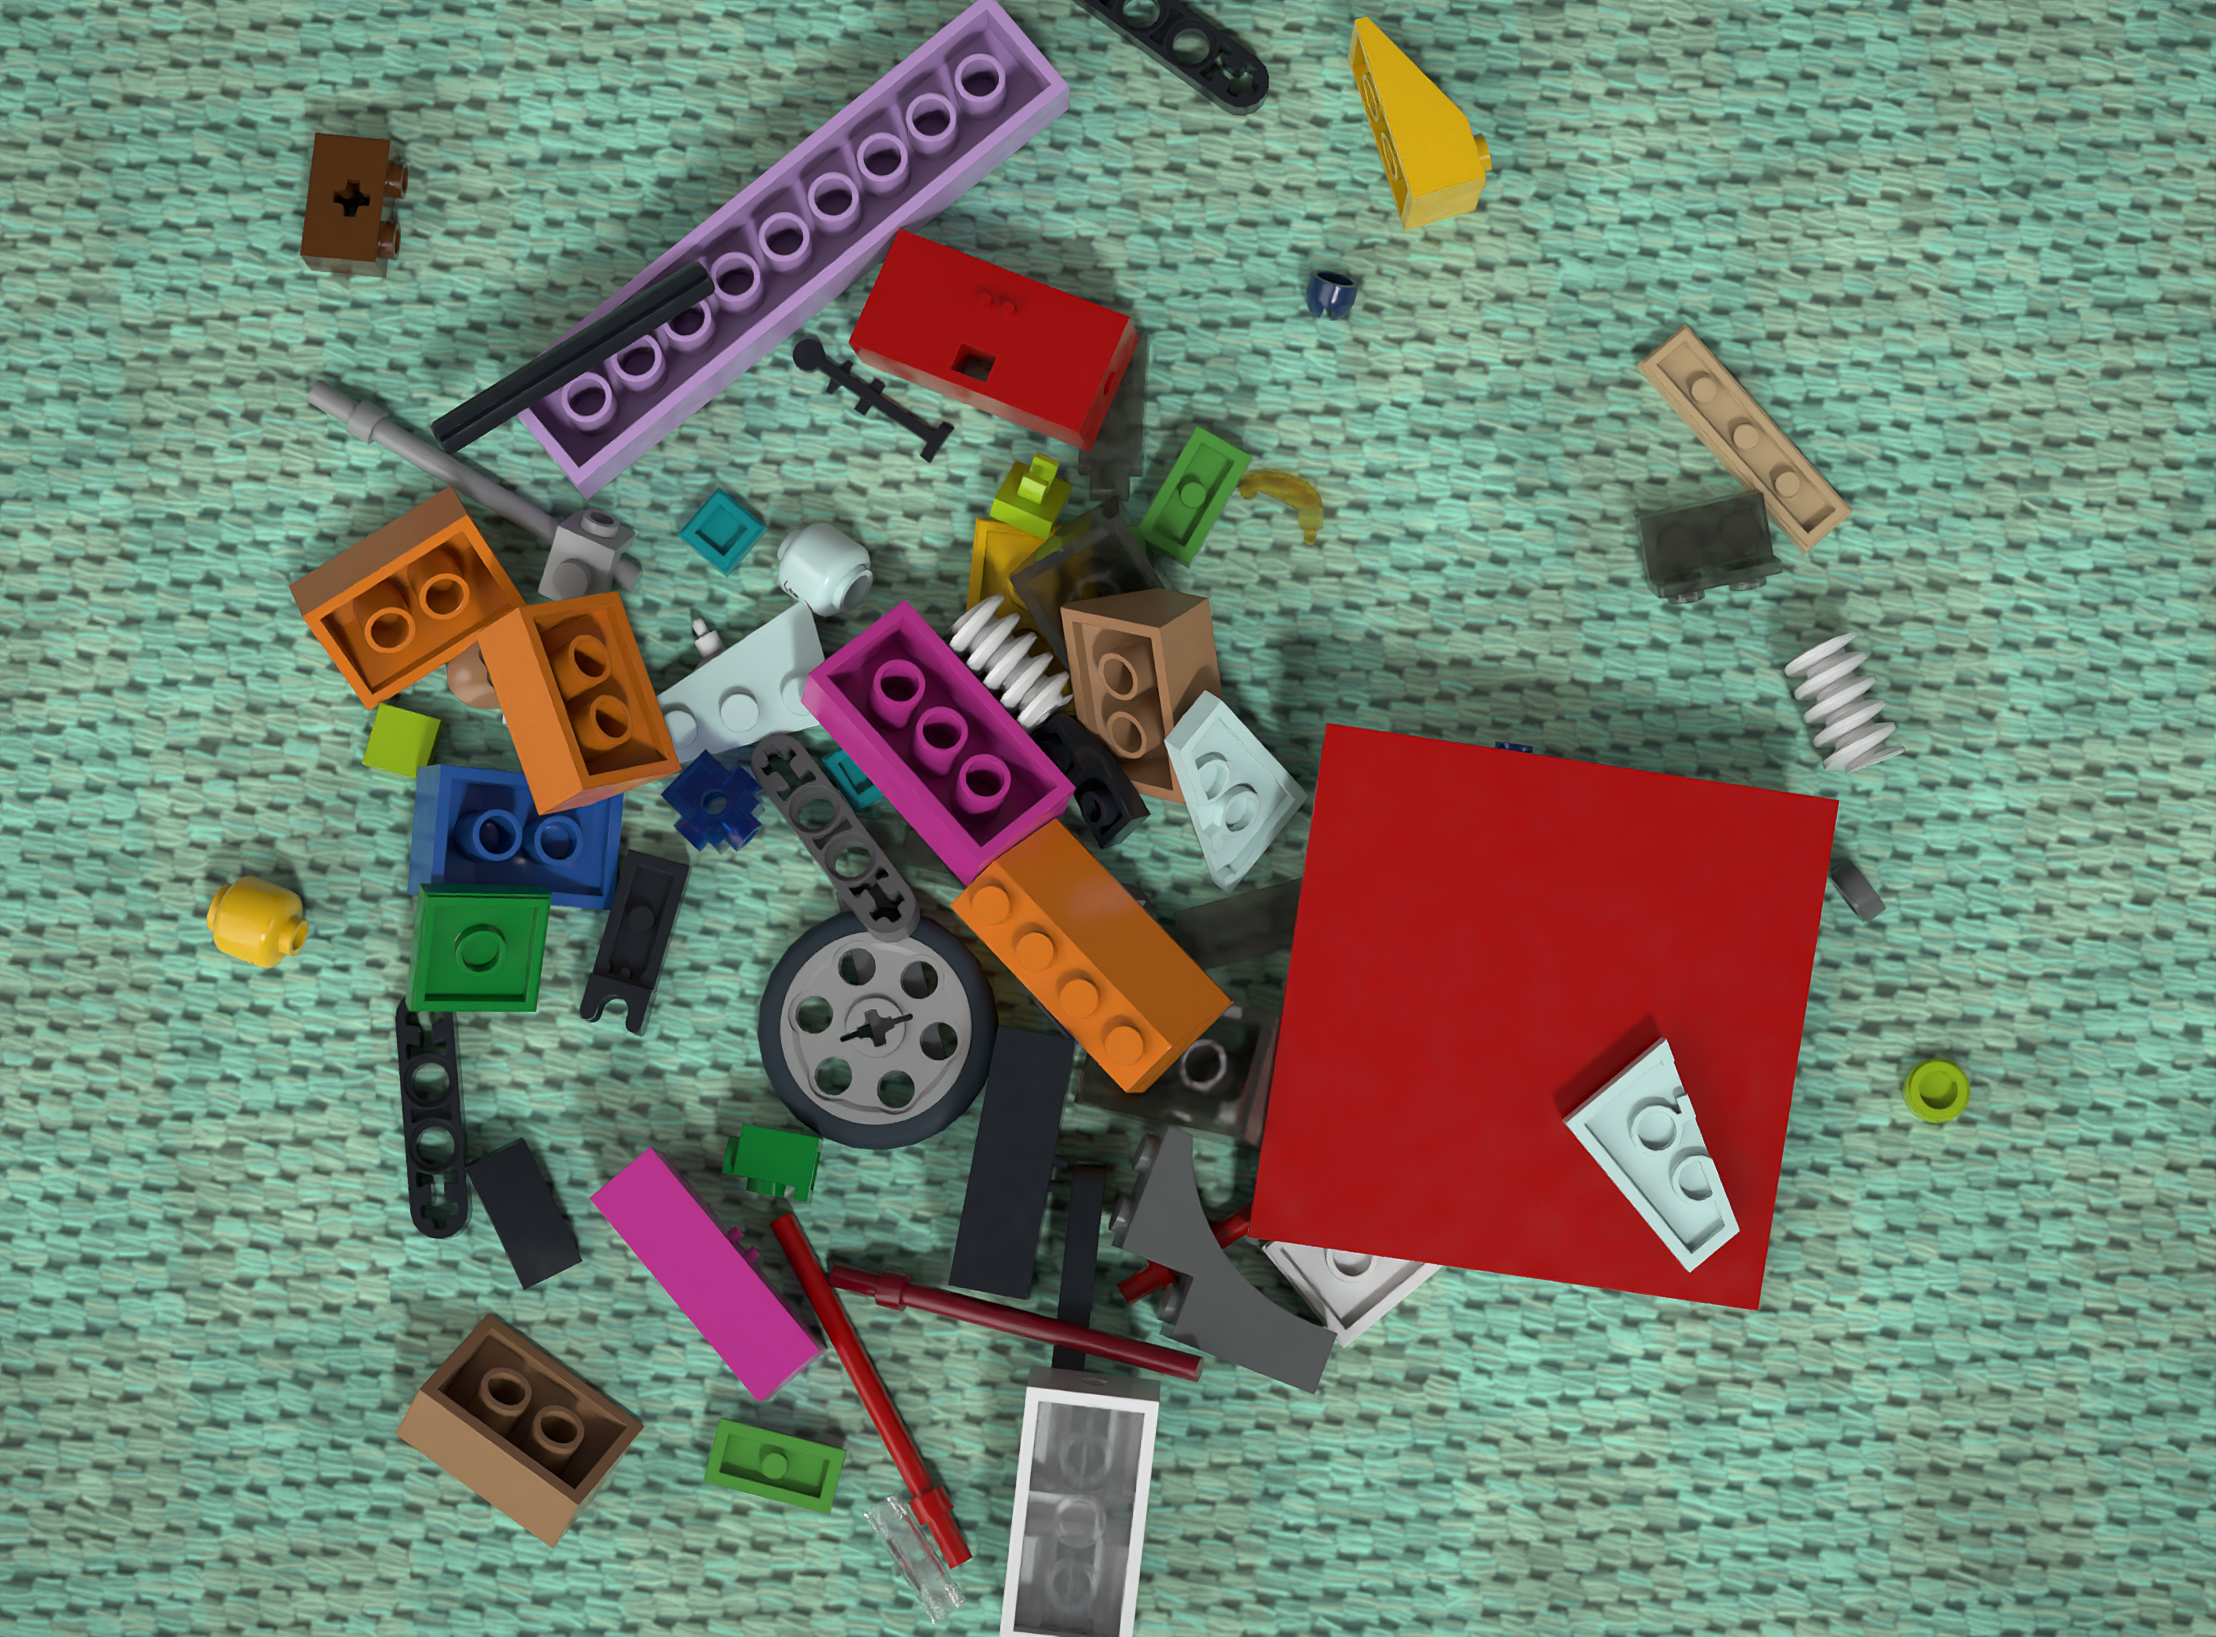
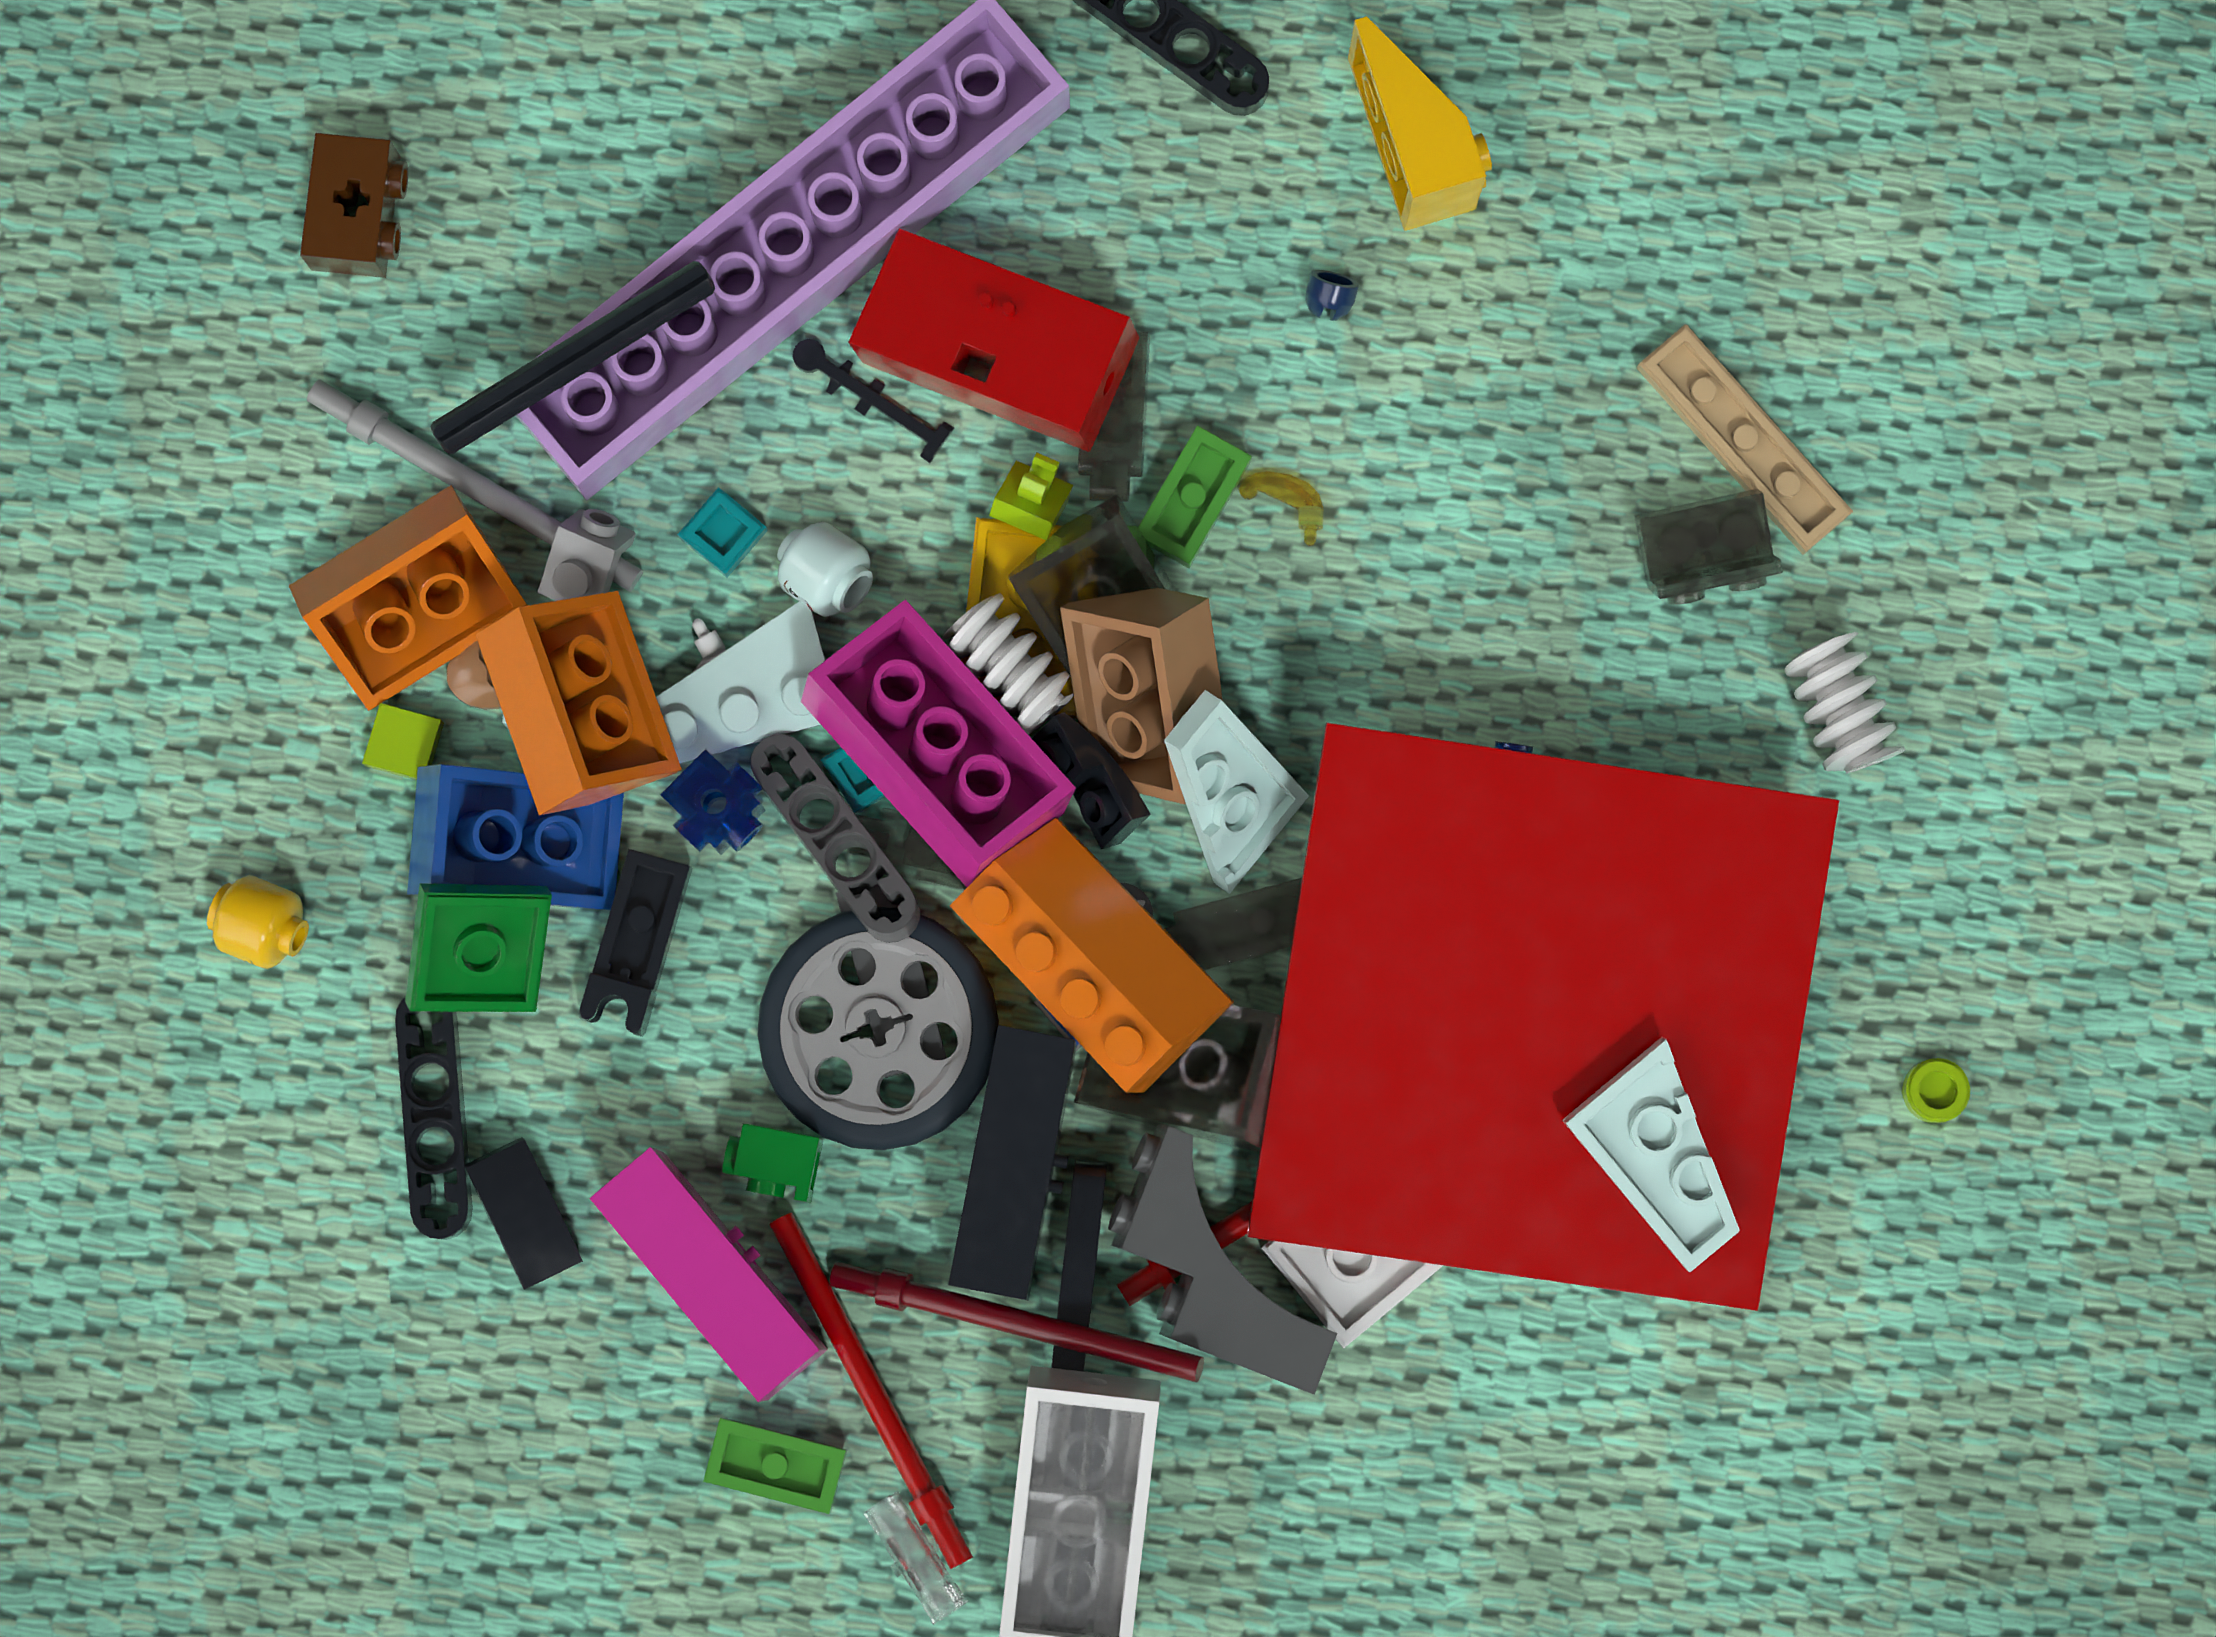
(519, 1429): medium nougat slope -> none
(1856, 891): dark grey tile -> none

